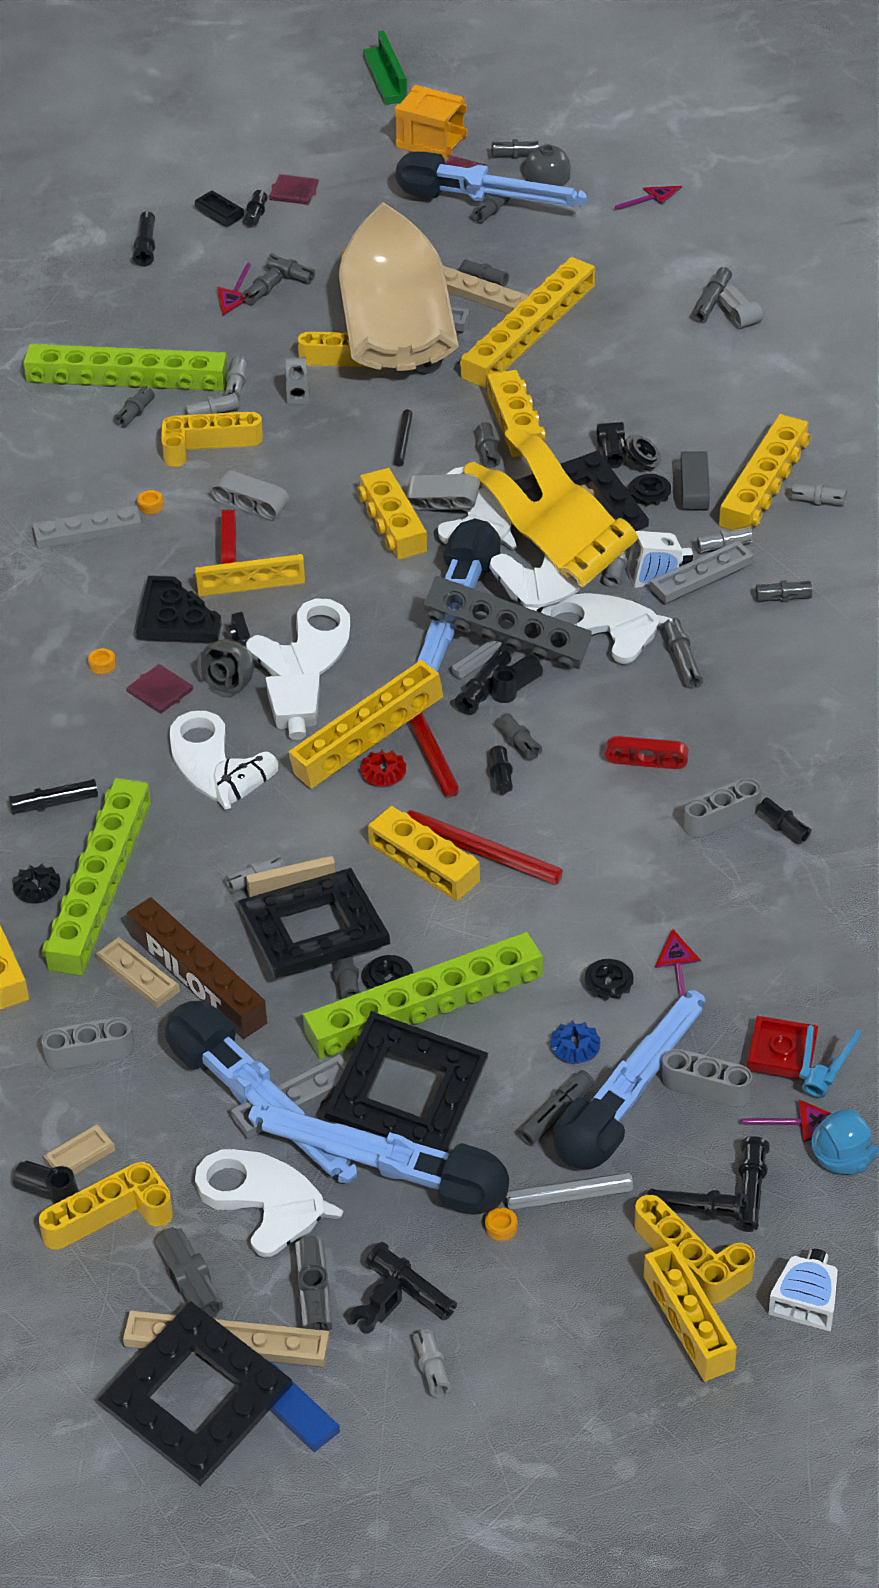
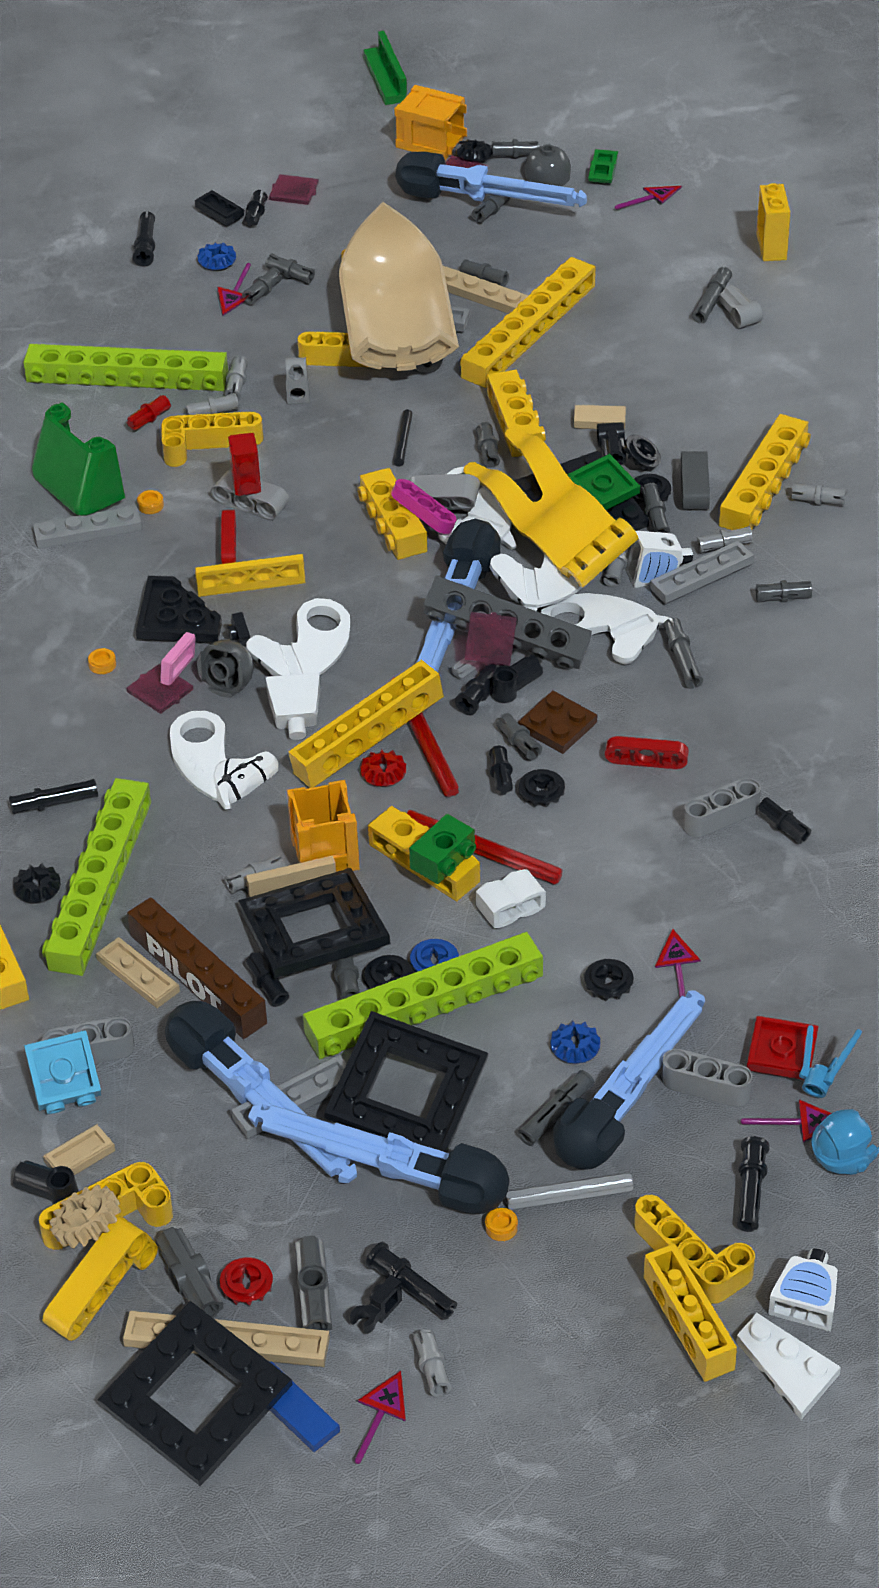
(63, 1072): none -> medium azure plate
(75, 472): none -> green windscreen
(85, 1216): none -> tan gear
(98, 1277): none -> yellow beam
(134, 407): dark grey pin -> none
(148, 412): none -> red axle
(177, 658): none -> bright pink tile
(216, 256): none -> blue gear
(244, 464): none -> red brick
(258, 1274): none -> red gear
(266, 980): none -> black axle
(287, 1197): white animal -> none
(324, 824): none -> light orange container
(386, 1399): none -> piece
(422, 953): none -> blue gear
(423, 506): none -> dark pink beam
(442, 848): none -> green brick
(473, 150): none -> black gear
(490, 638): none -> clear pink piece
(510, 898): none -> white brick
(541, 778): none -> black gear
(558, 721): none -> reddish brown plate
(590, 415): none -> tan tile
(603, 166): none -> green slope
(606, 481): none -> green plate
(655, 508): none -> dark grey pin
(711, 1204): black pin -> none
(773, 222): none -> yellow window
(791, 1365): none -> white wing

